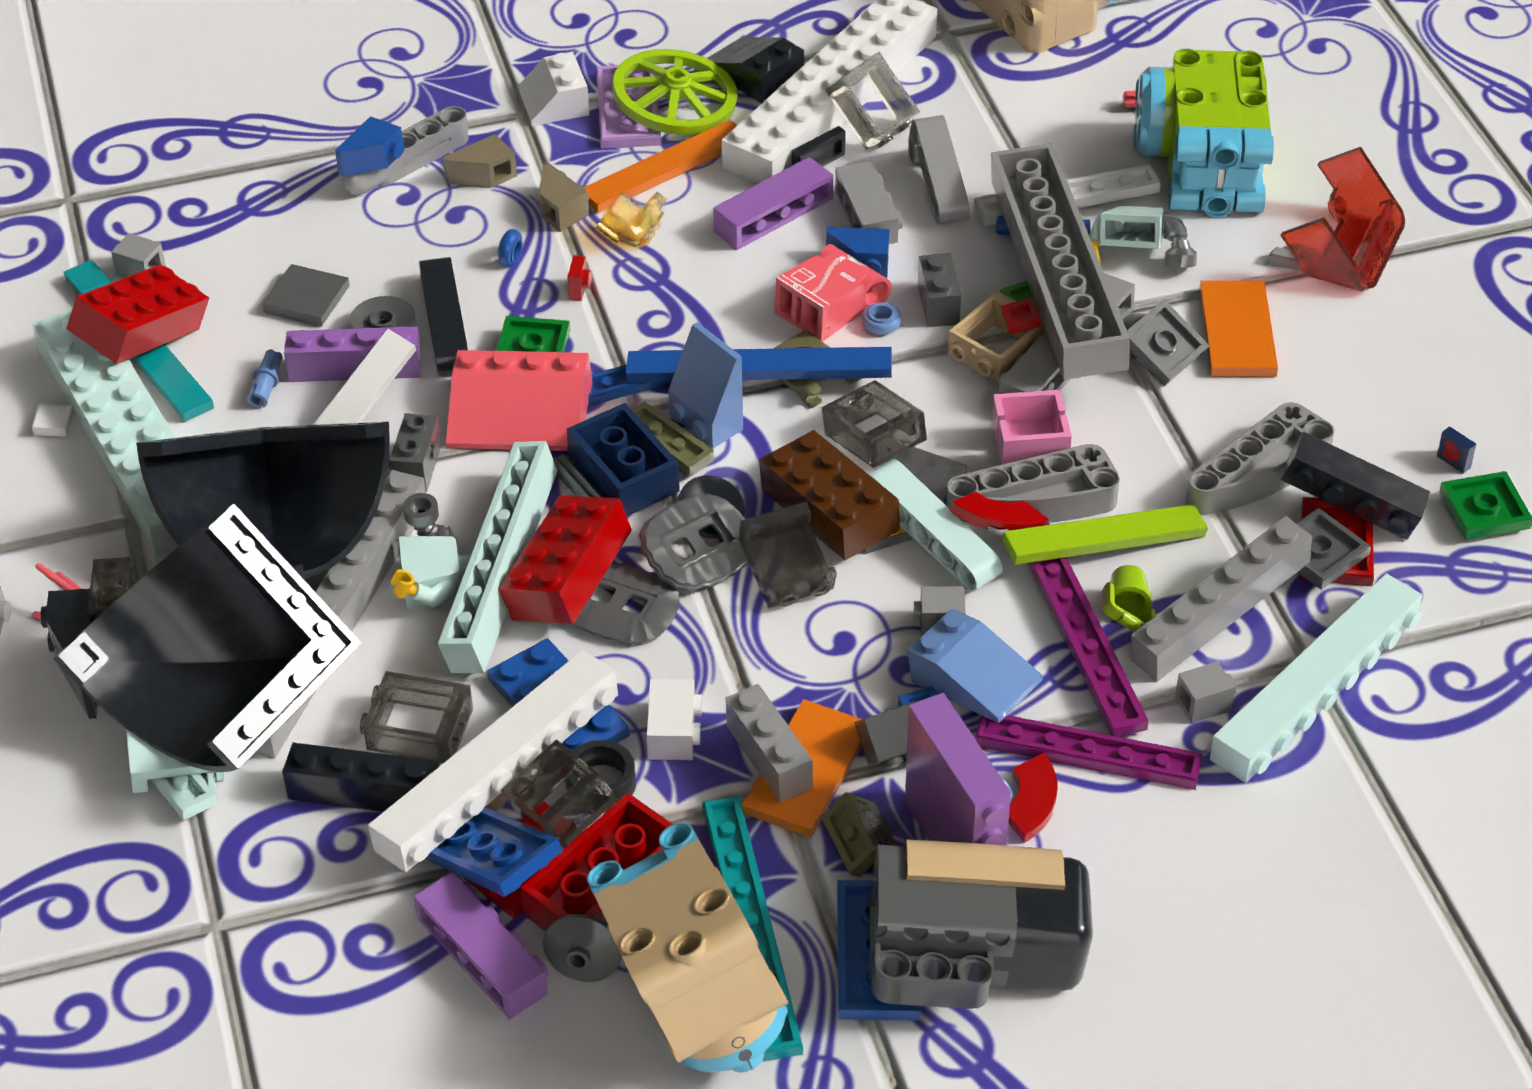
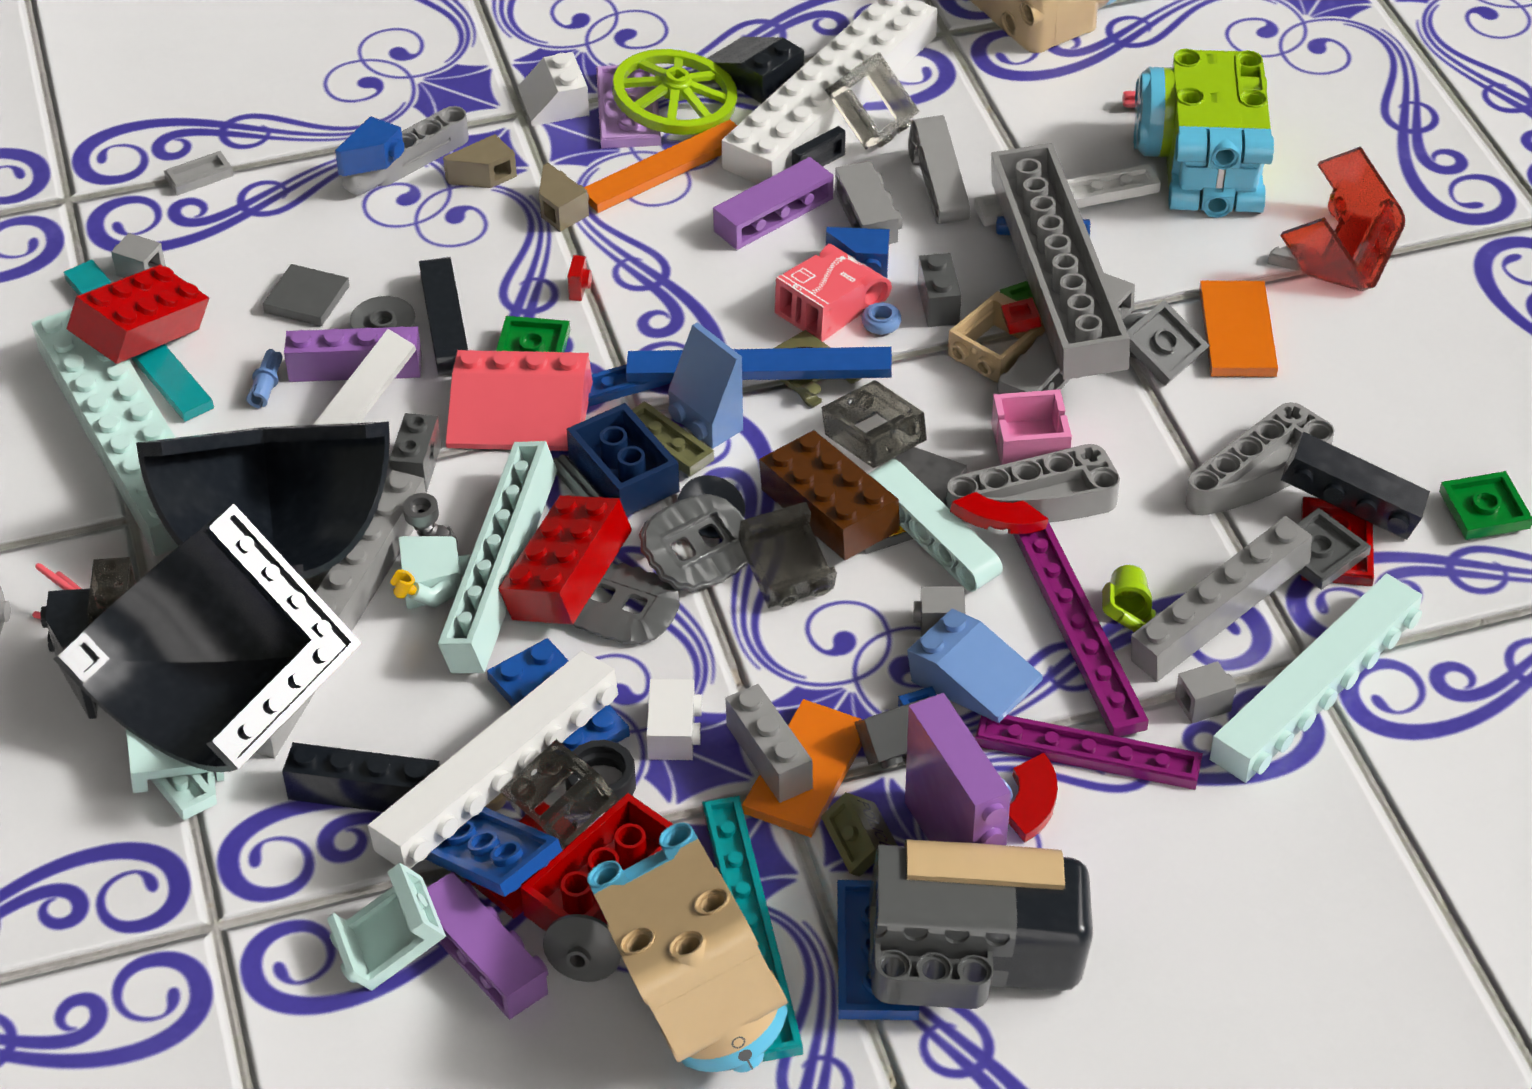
(53, 420): white tile -> none
(198, 173): none -> light grey tile
(387, 930): none -> light aqua panel
(423, 693): clear smoke window -> none
(510, 248): blue piece -> none
(631, 224): clear yellow brick -> none
(1104, 534): lime tile -> none
(1144, 229): light aqua torso -> none
(1456, 449): dark blue tile -> none

